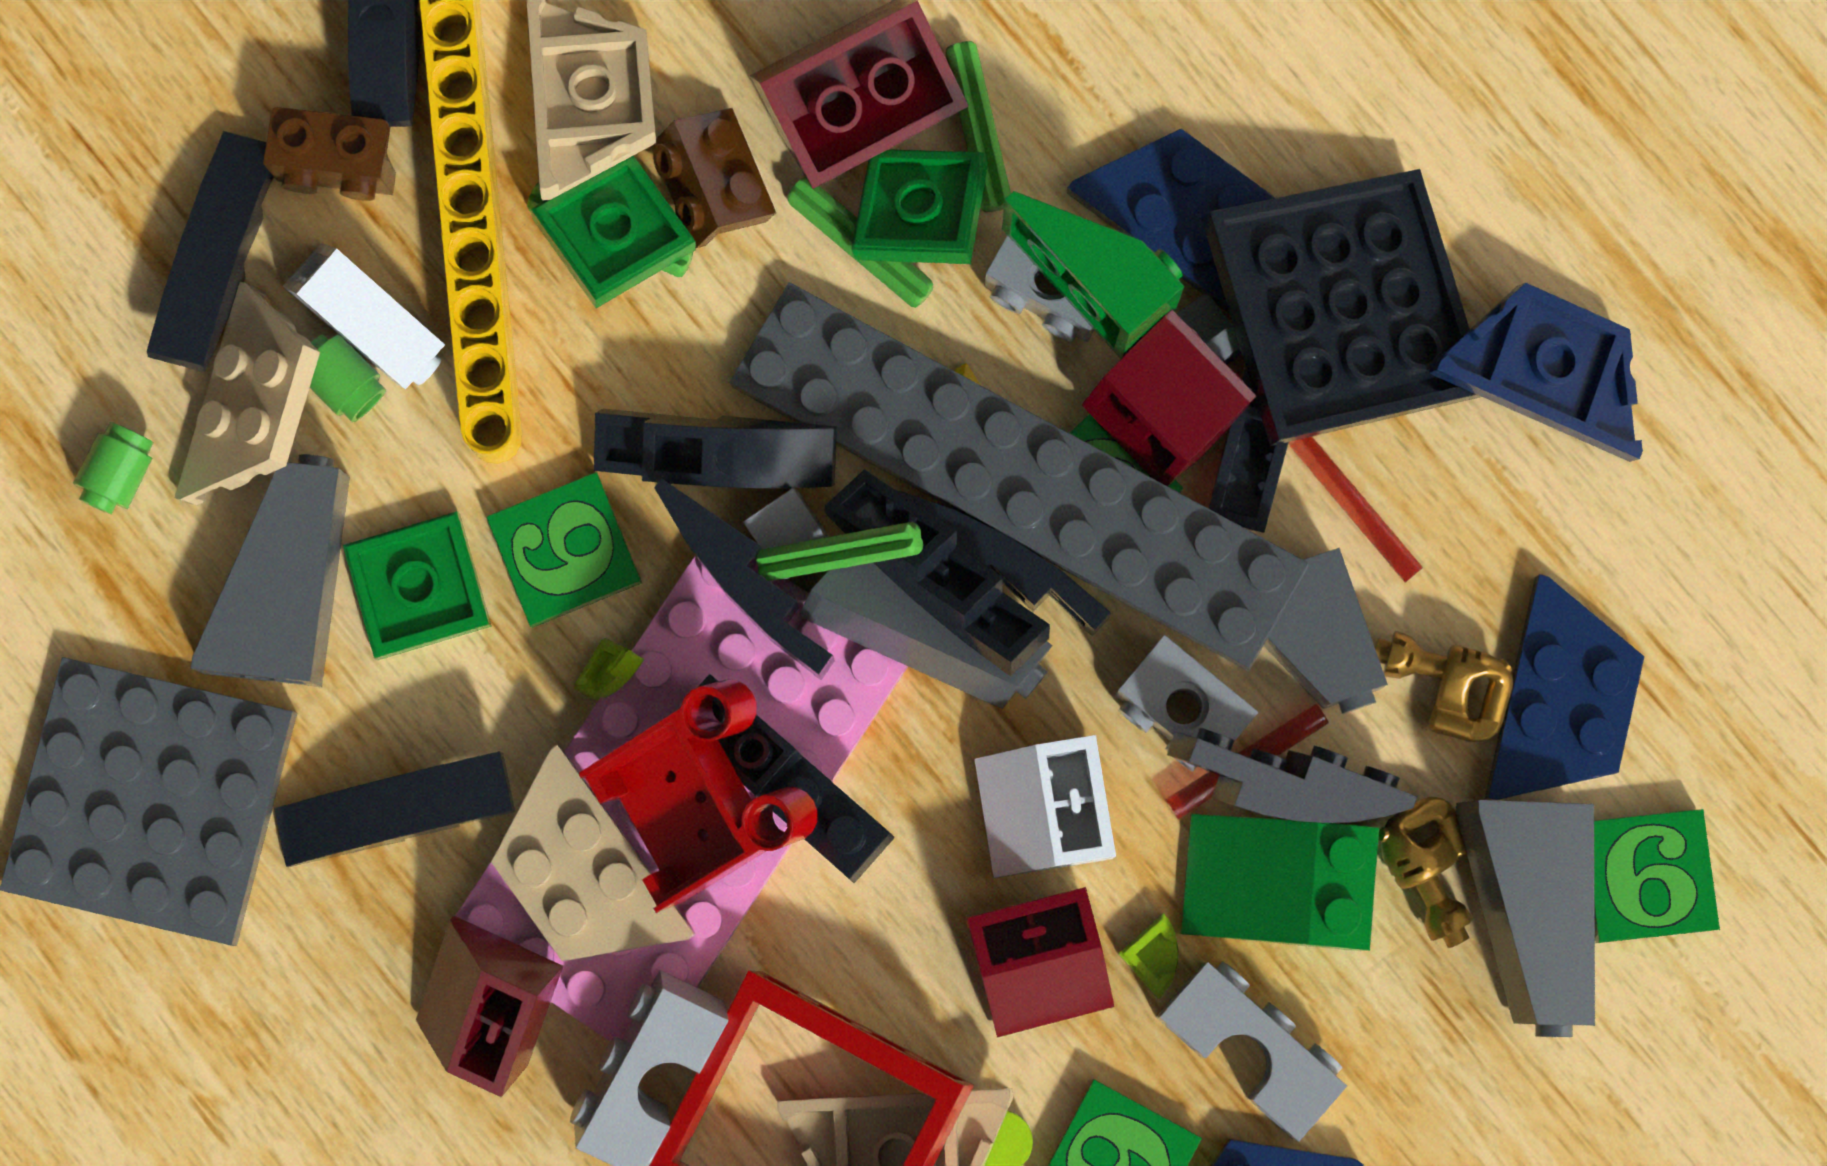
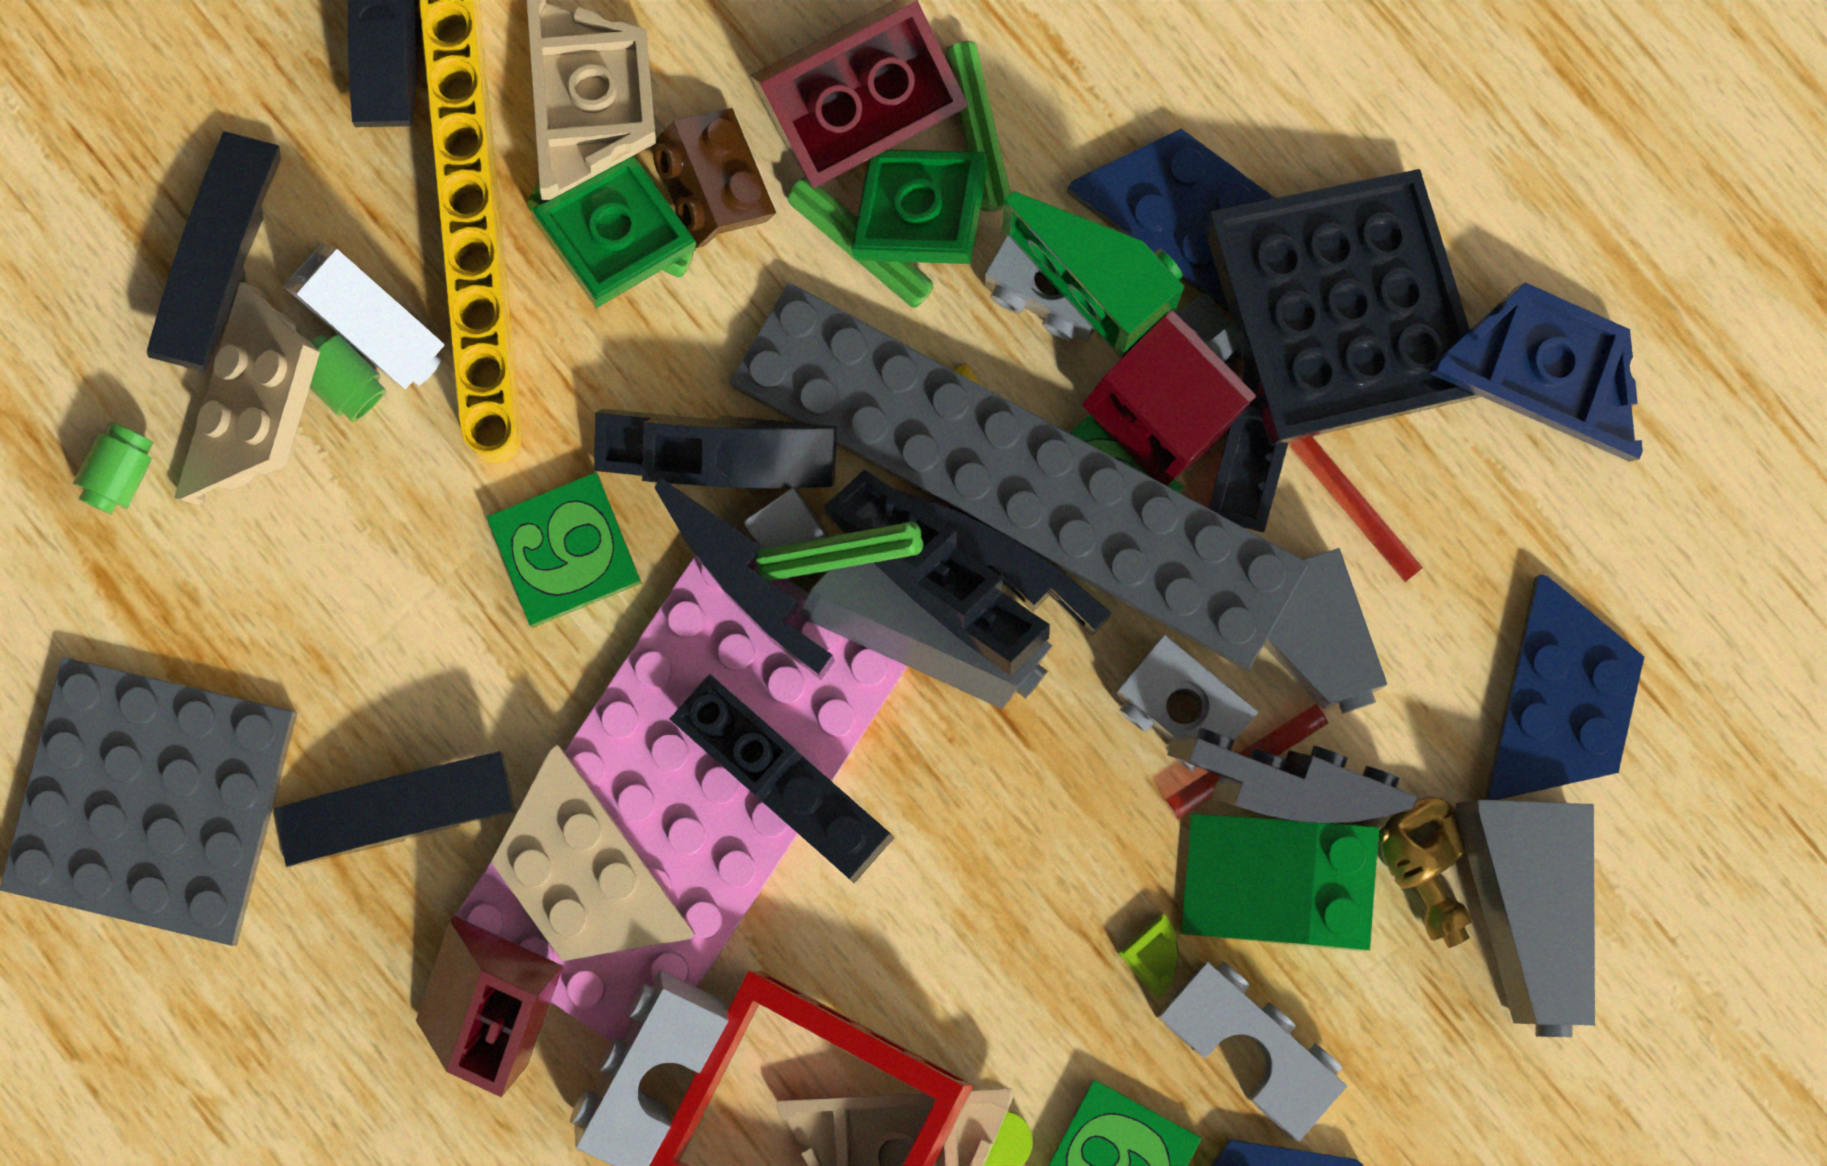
(283, 583): dark grey slope -> none
(329, 152): reddish brown bracket -> none
(417, 585): green tile -> none
(604, 666): lime tile -> none
(692, 800): red piece -> none
(1041, 962): dark red slope -> none
(1045, 807): white slope -> none
(1456, 674): pearl gold piece -> none
(1653, 877): tile -> none

